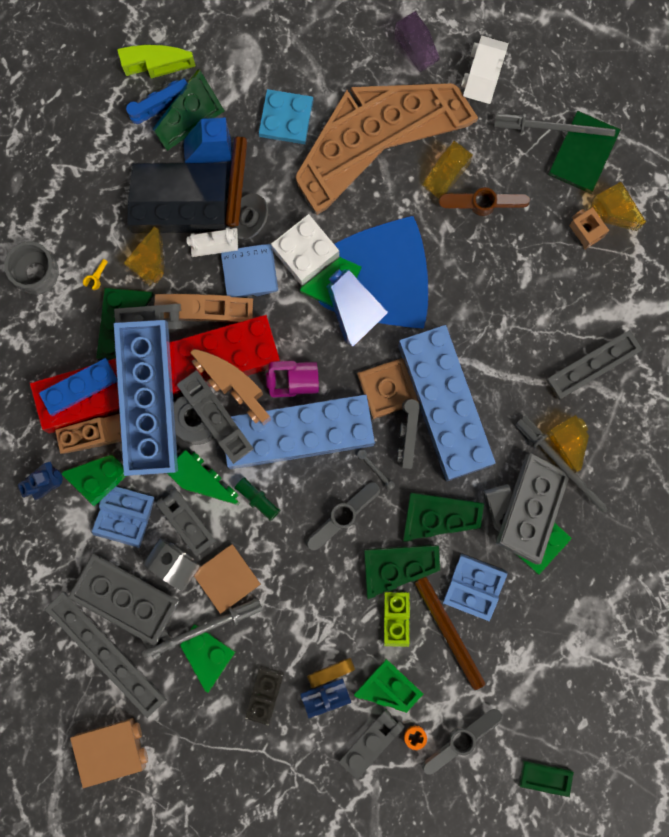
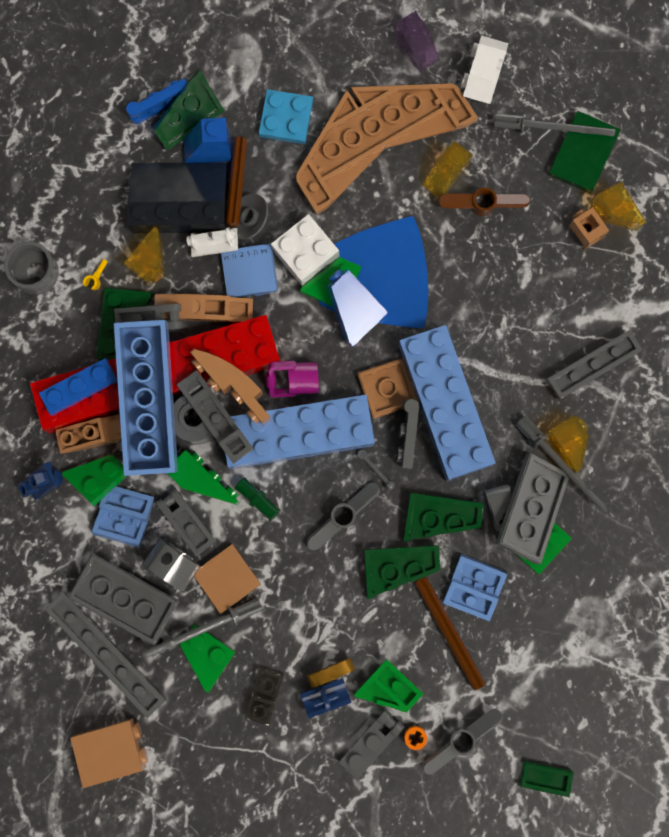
(155, 58): lime slope -> none
(396, 619): lime slope -> none

